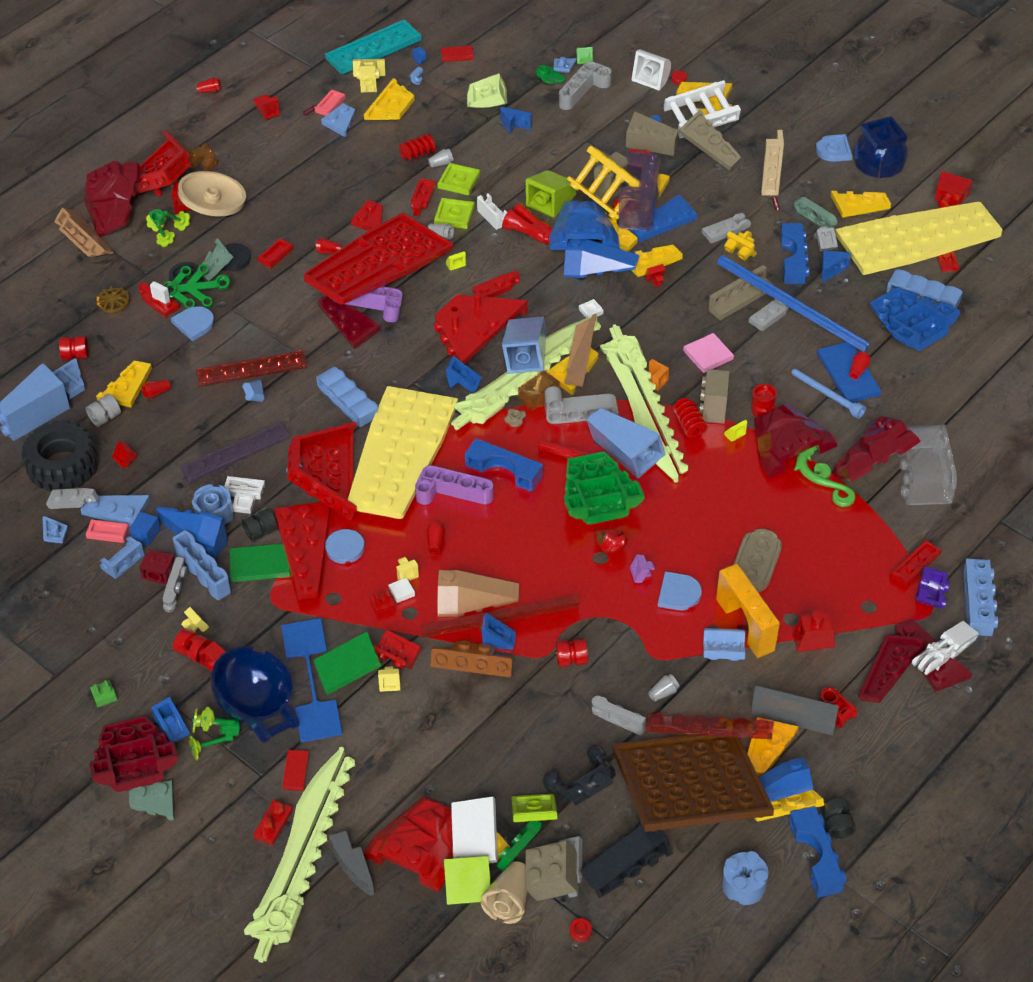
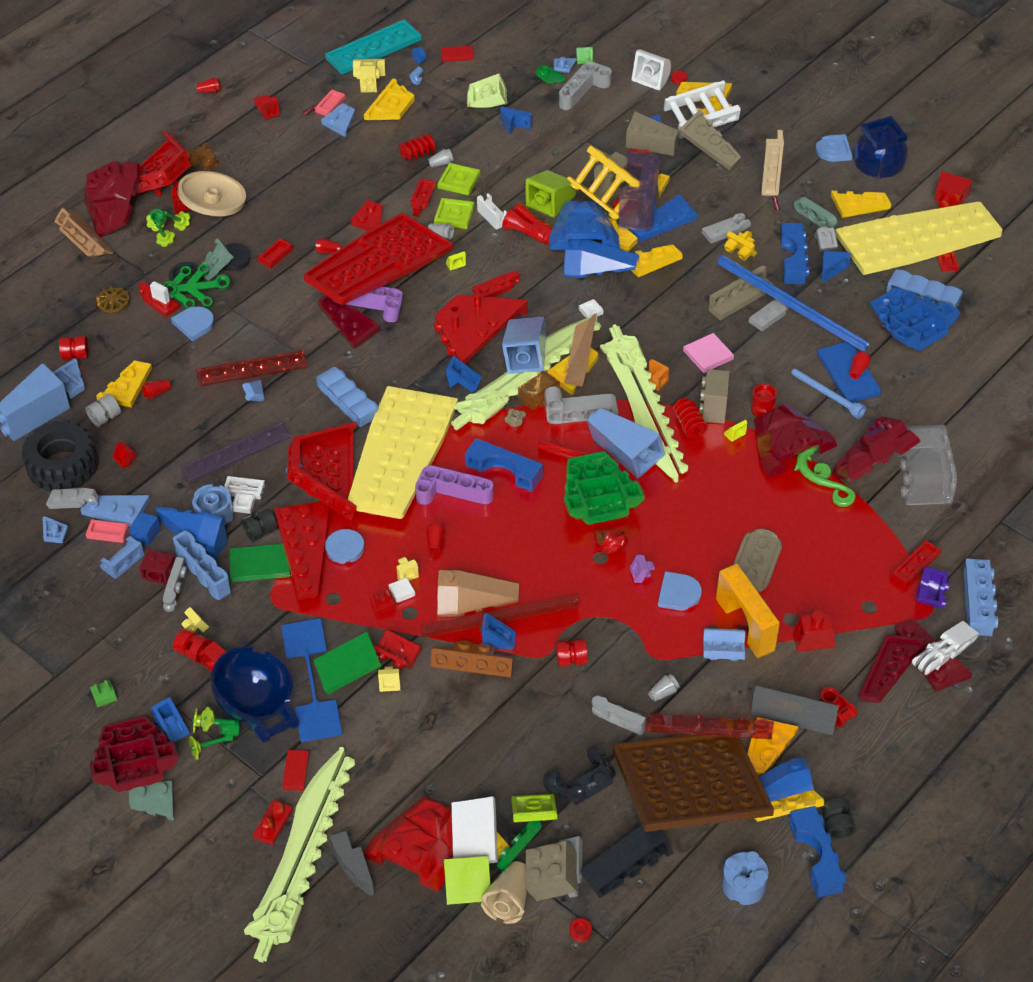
(655, 274): red tile -> none

